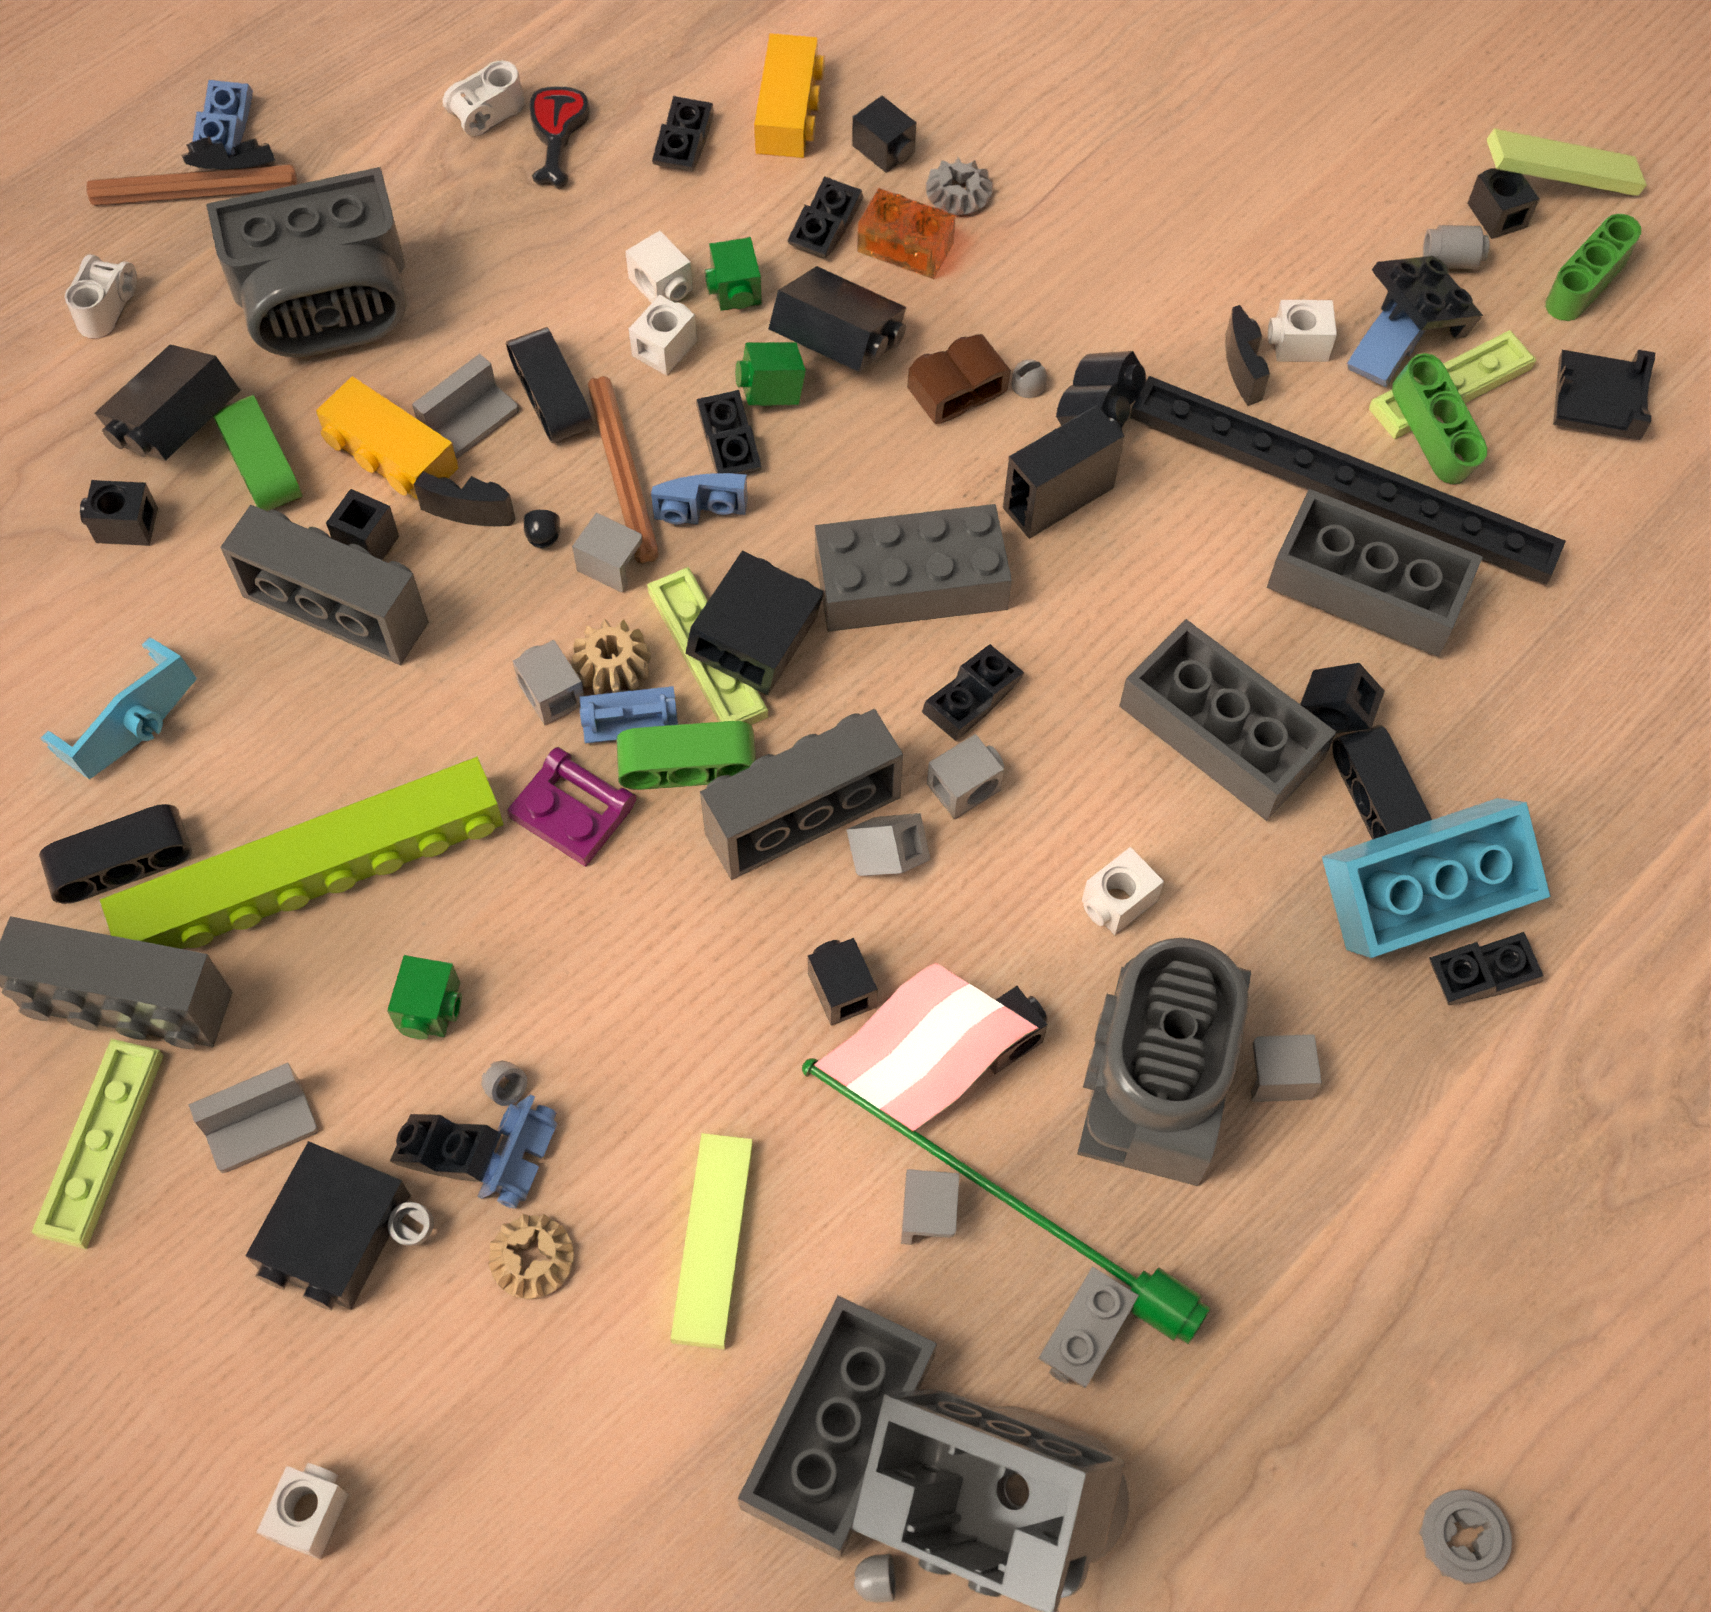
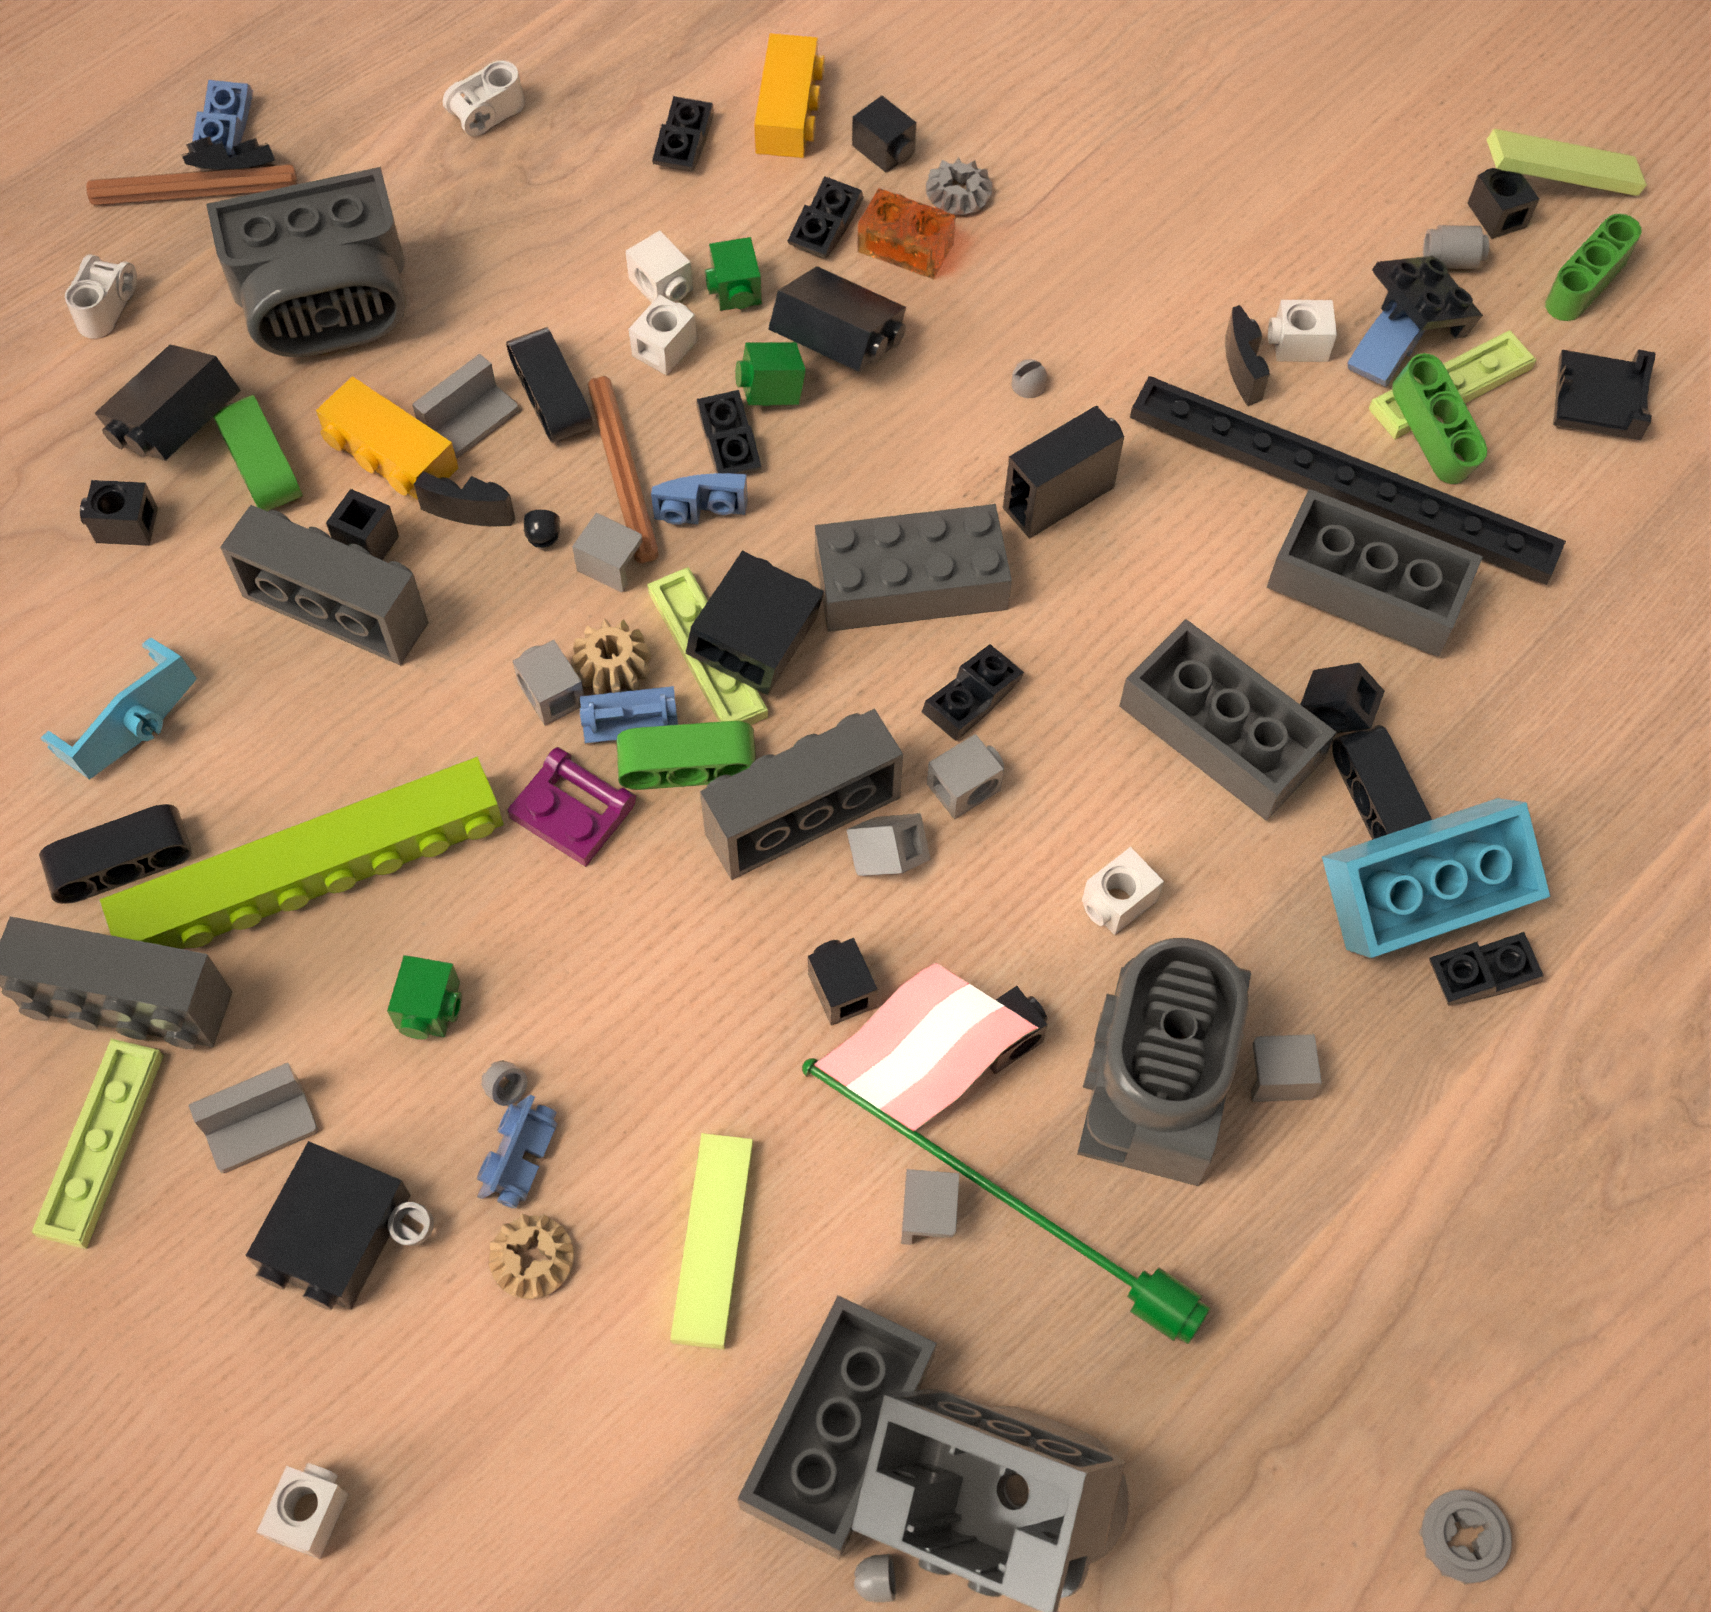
(445, 1148): black slope -> none
(554, 117): black piece -> none
(958, 378): reddish brown brick -> none
(1087, 1328): light grey hinge -> none
(1103, 380): black brick -> none

